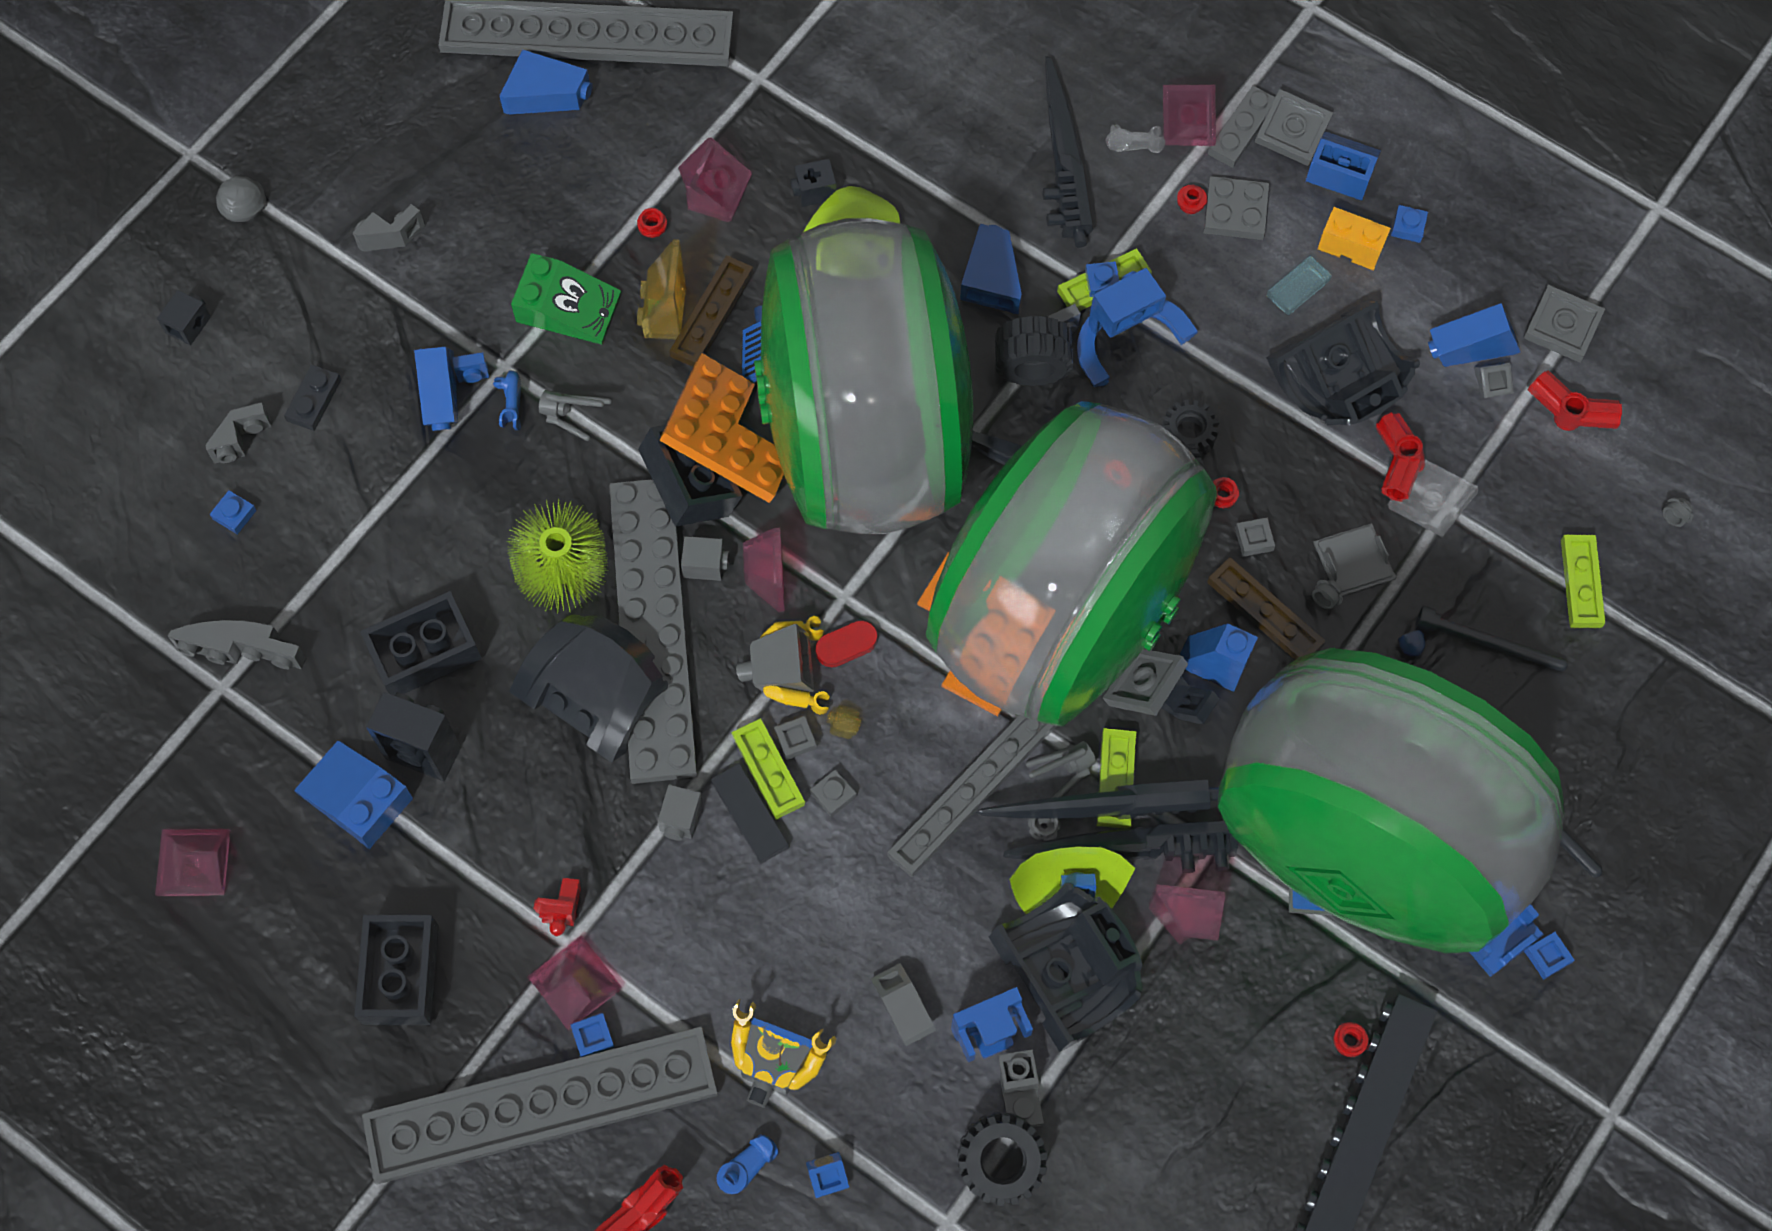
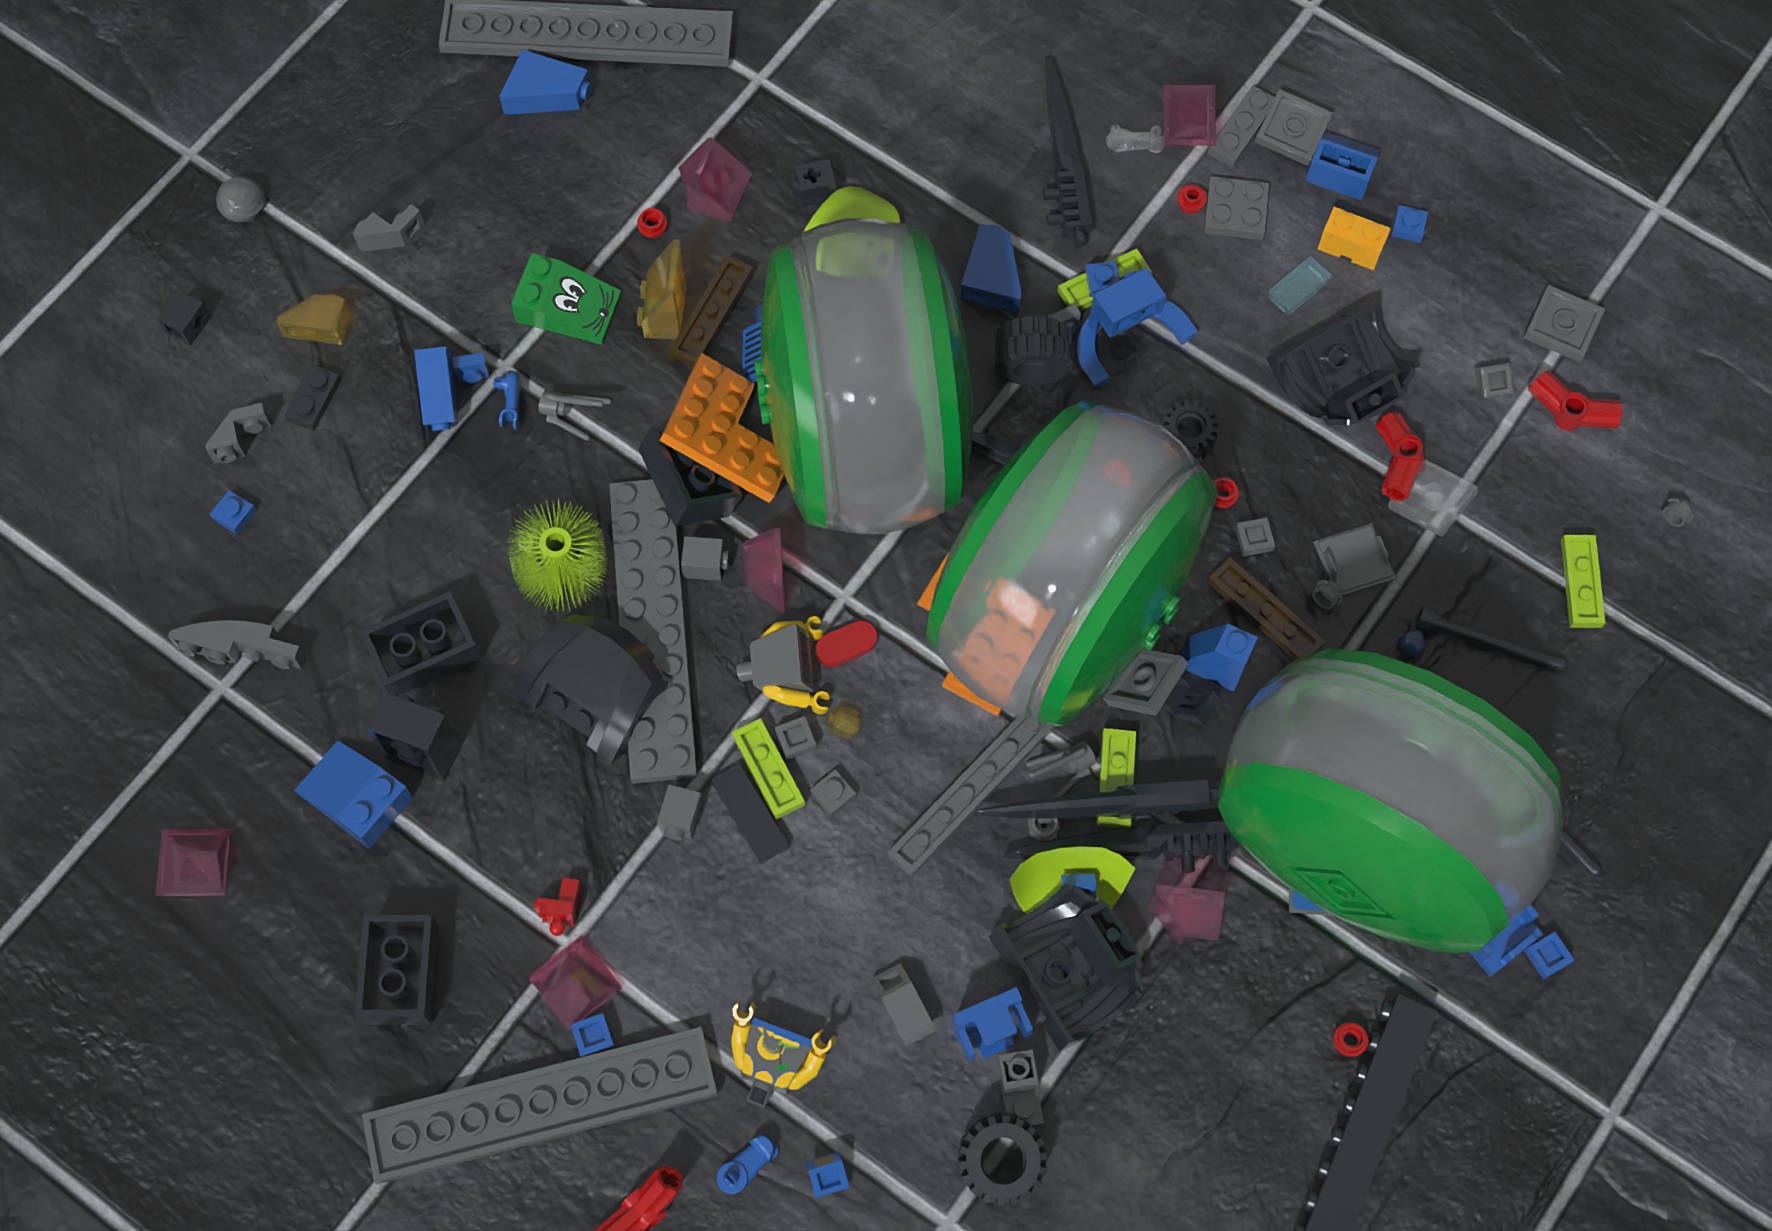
(316, 319): none -> clear yellow slope
(1474, 338): blue slope -> none

